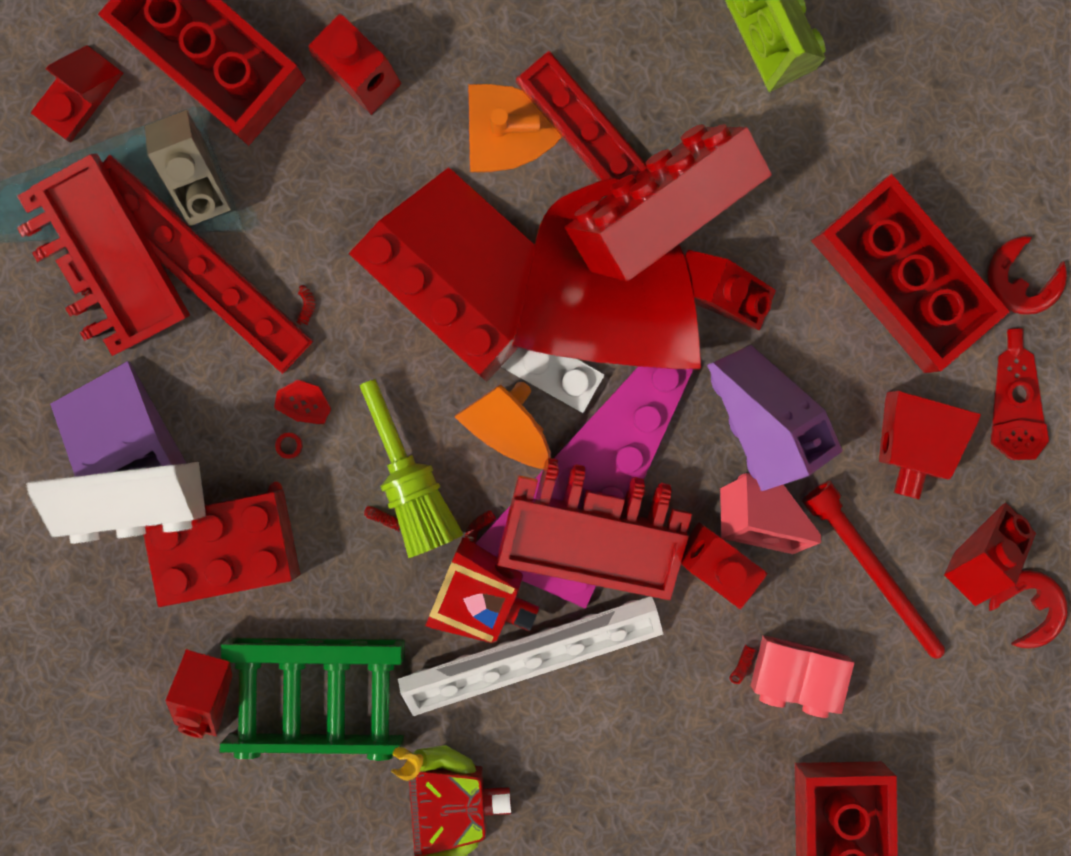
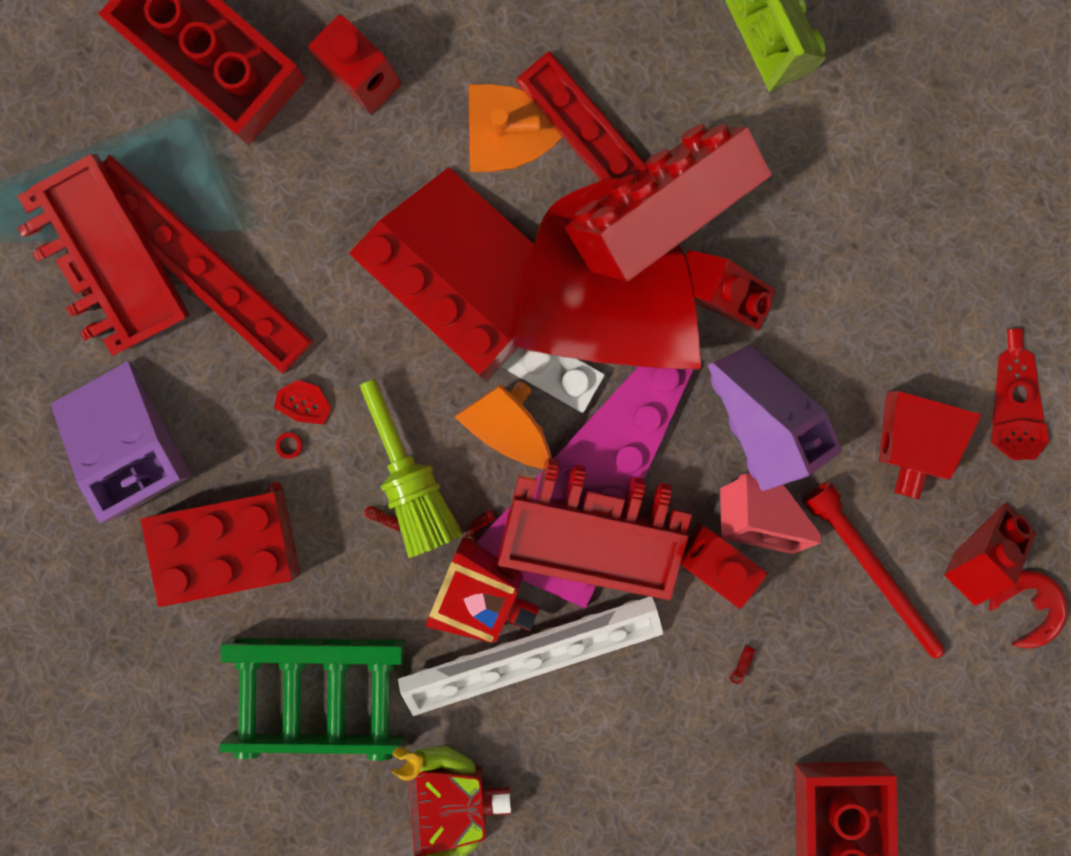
(78, 90): red slope -> none
(120, 501): white slope -> none
(186, 167): dark tan slope -> none
(199, 694): red slope -> none
(304, 305): red leg -> none
(801, 676): coral brick -> none
(910, 275): red brick -> none
(1014, 294): red head -> none

